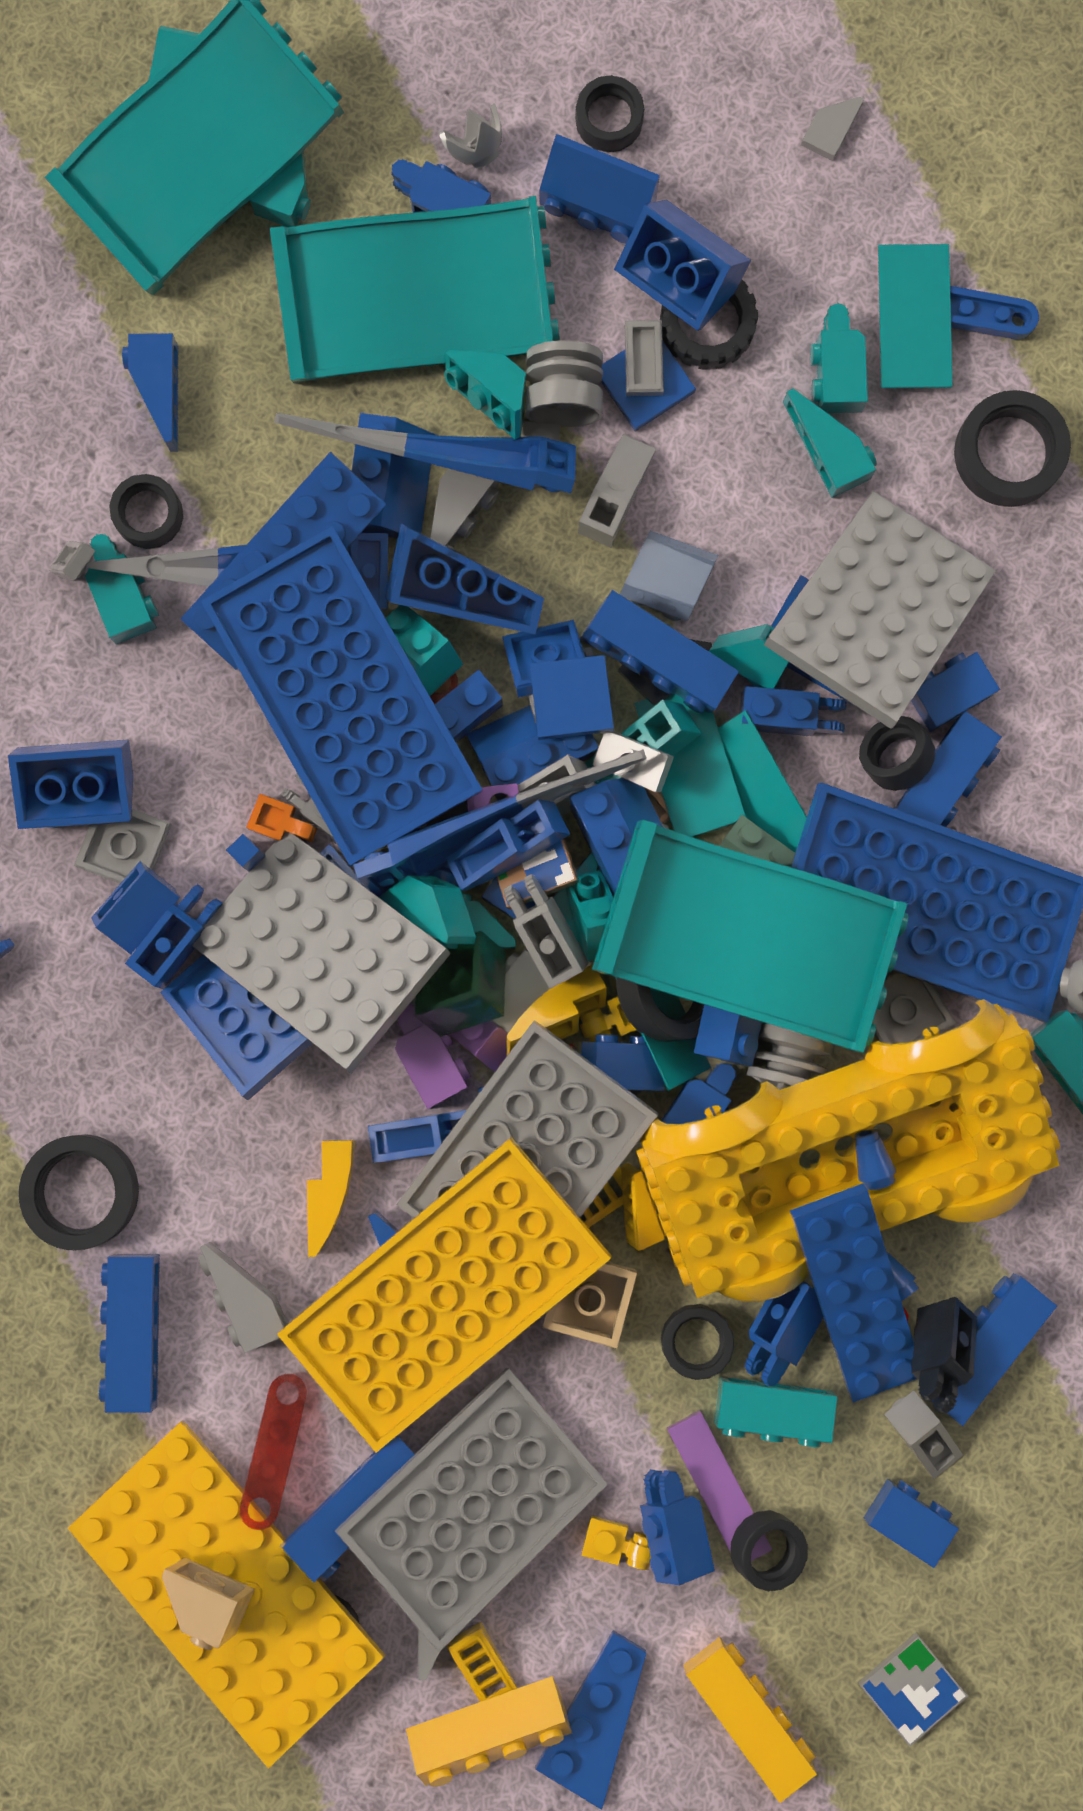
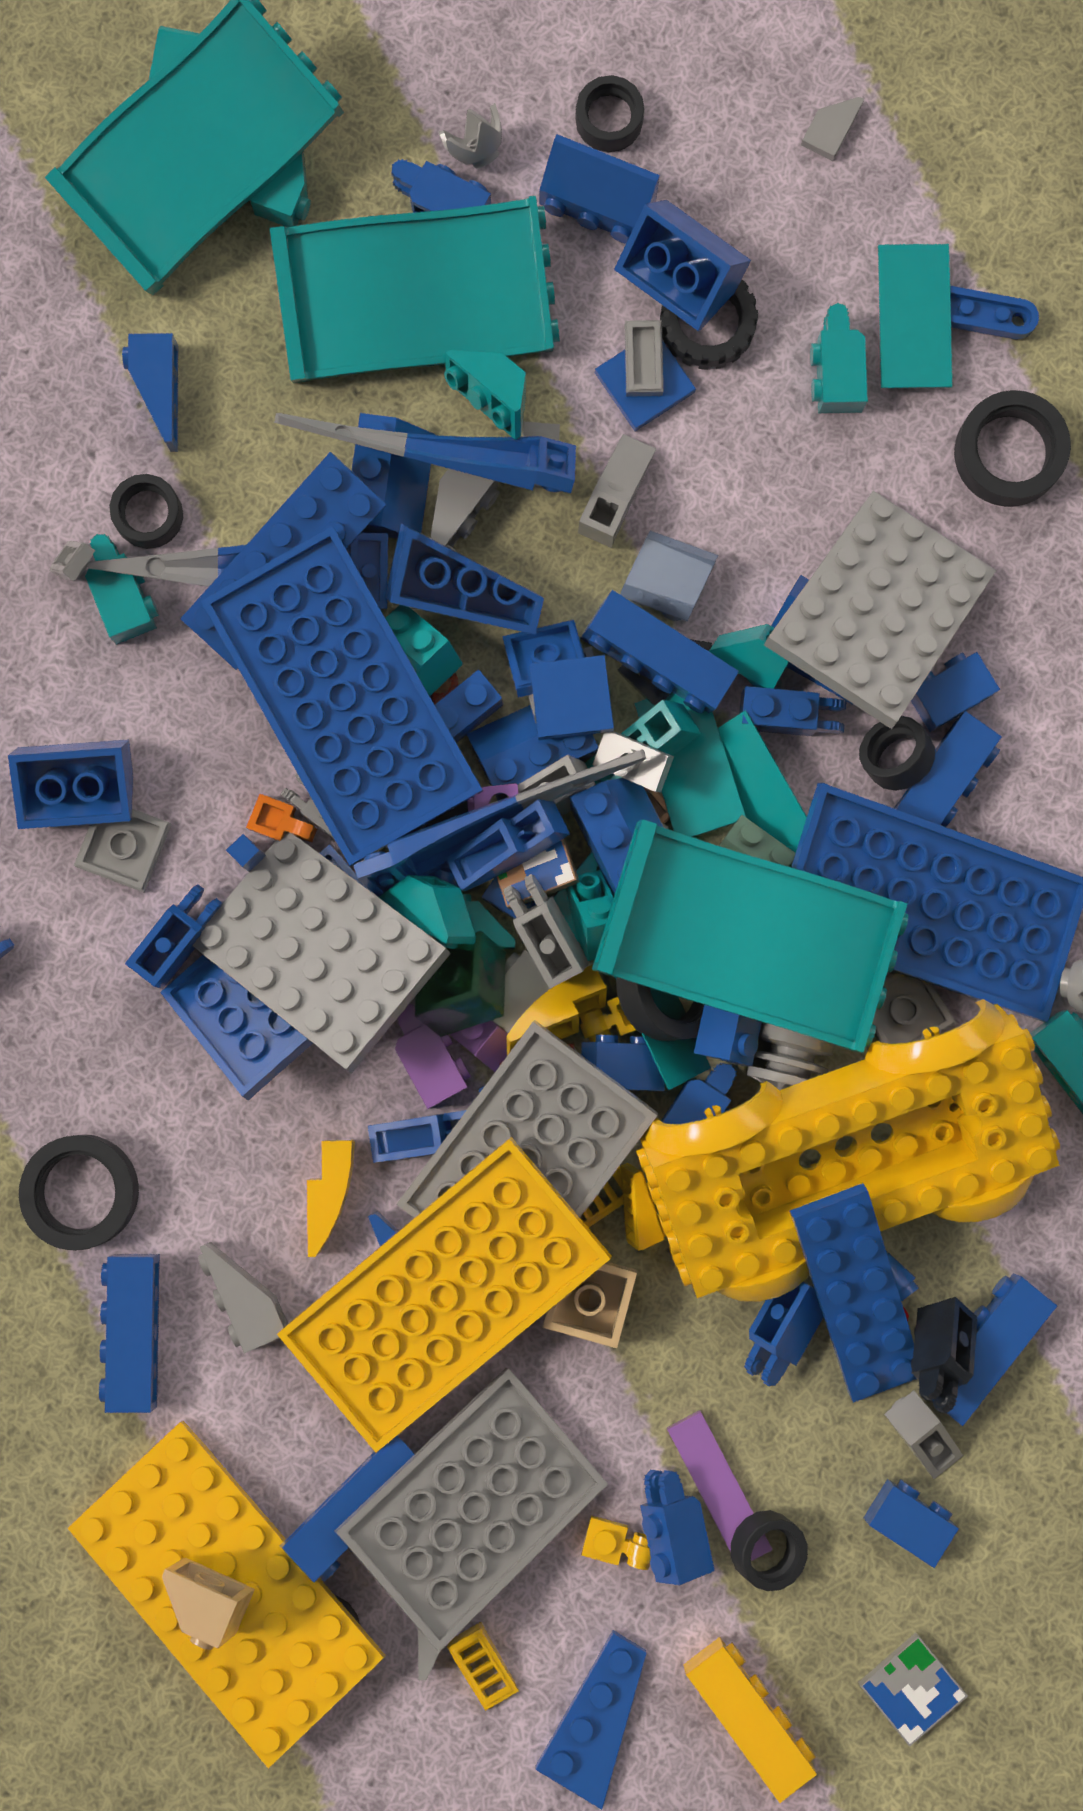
(135, 907): blue brick -> none
(273, 1451): clear red plate -> none
(488, 1732): yellow brick -> none
(564, 383): light grey wheel -> none
(725, 1349): black tyre -> none
(775, 1411): teal brick -> none
(832, 446): teal slope -> none
(873, 1161): blue cone -> none

